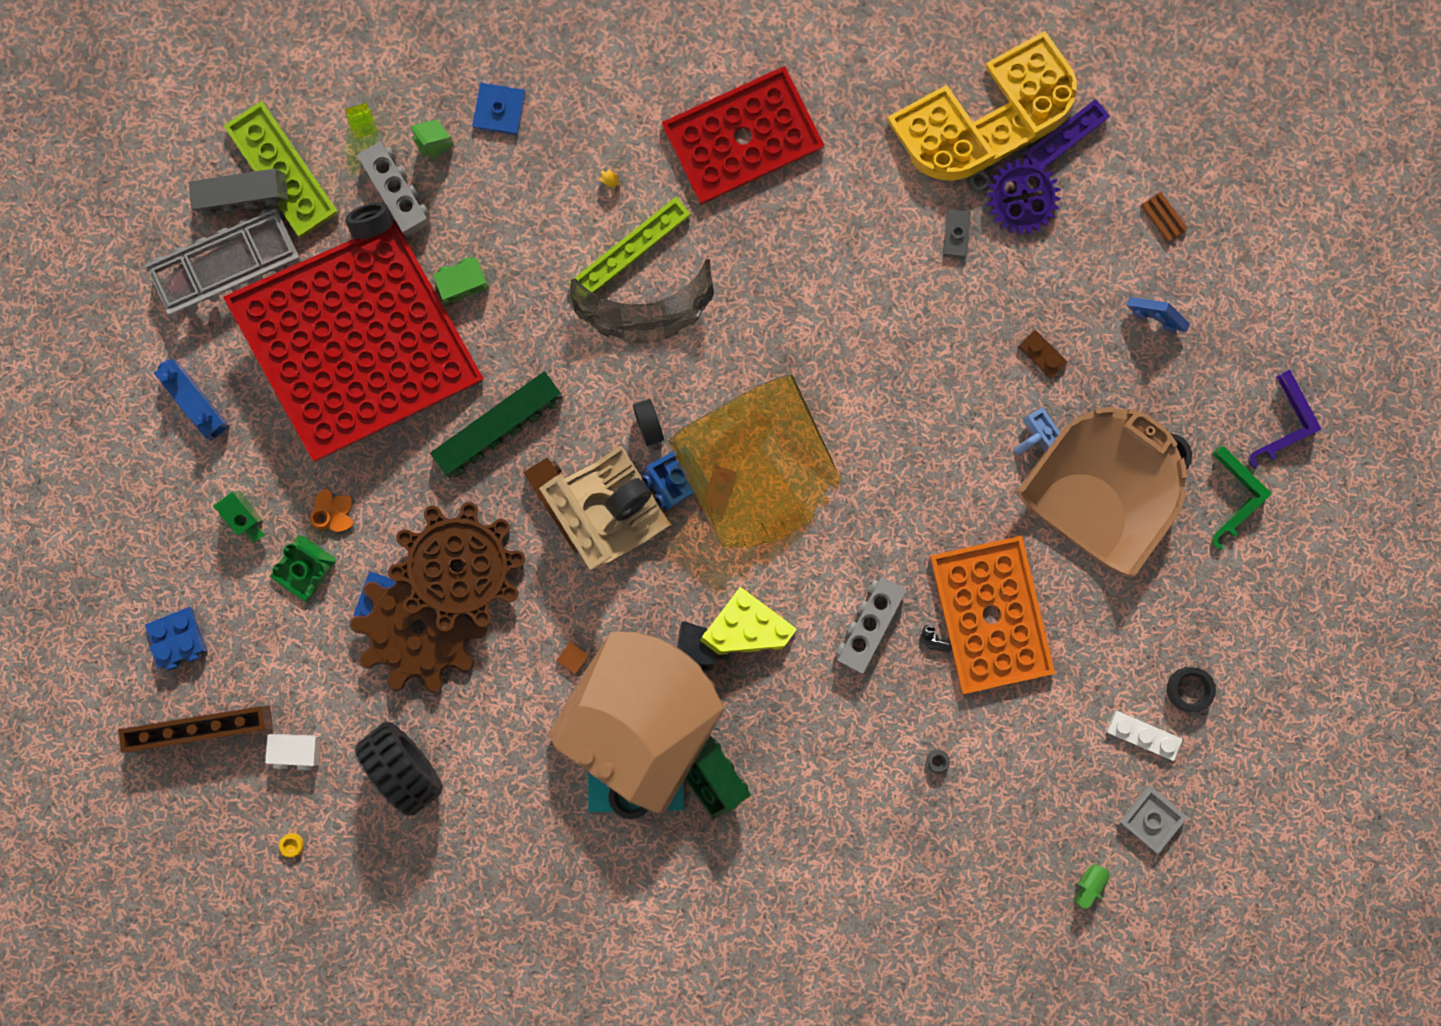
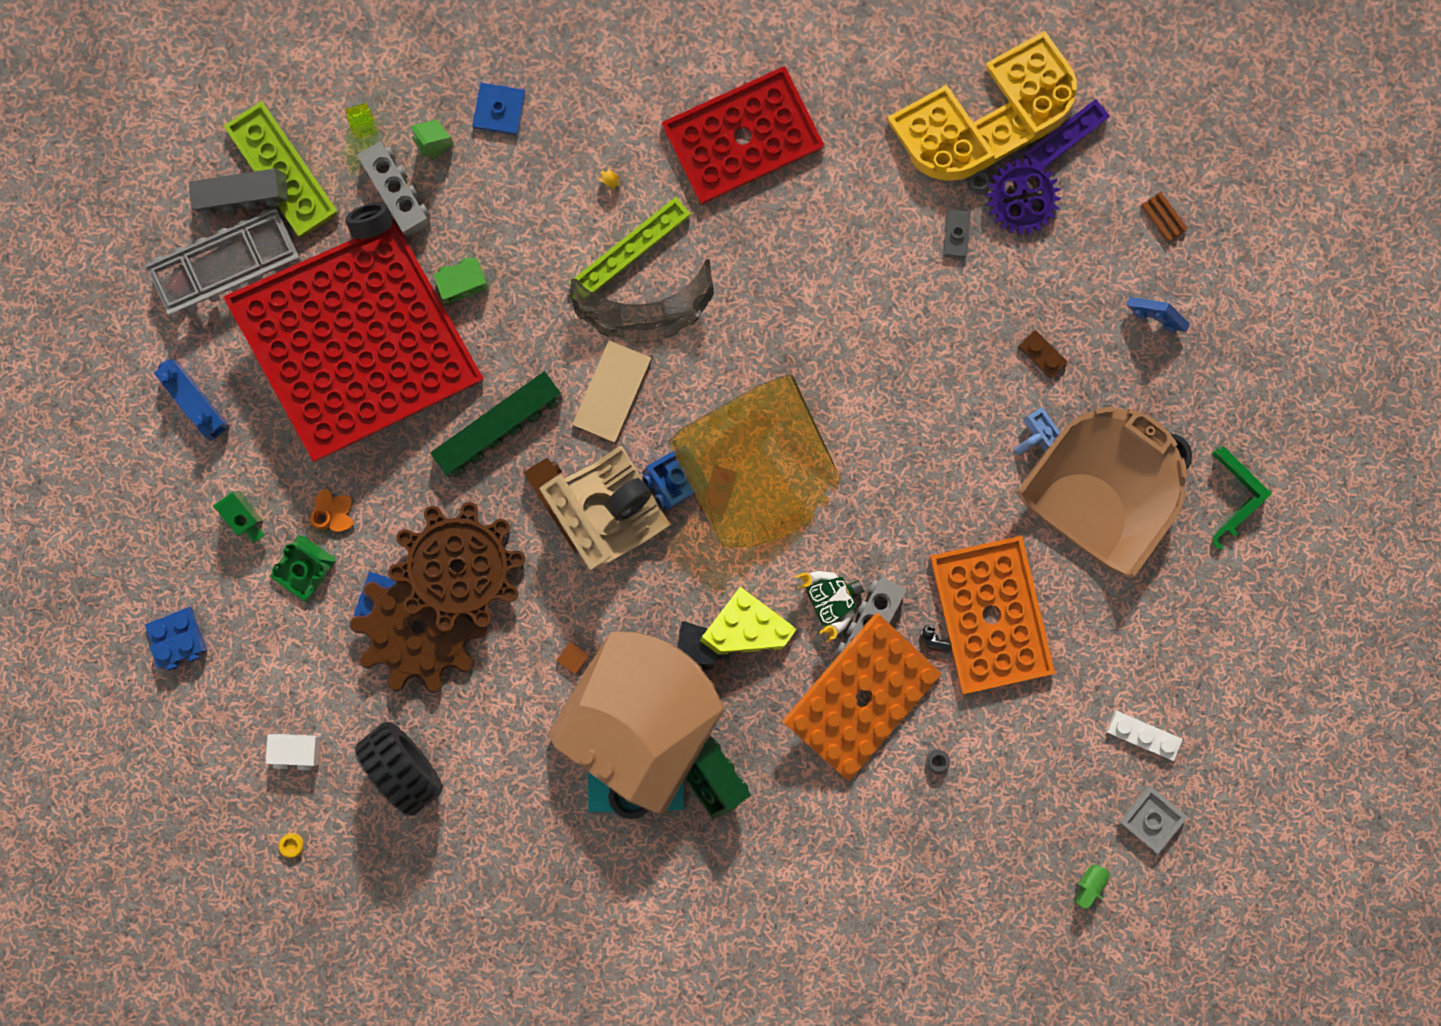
(195, 729): reddish brown brick -> none
(612, 391): none -> tan tile
(648, 422): black tyre -> none
(829, 713): none -> orange plate
(831, 599): none -> torso
(1208, 697): black tyre -> none
(1303, 412): dark purple hinge -> none

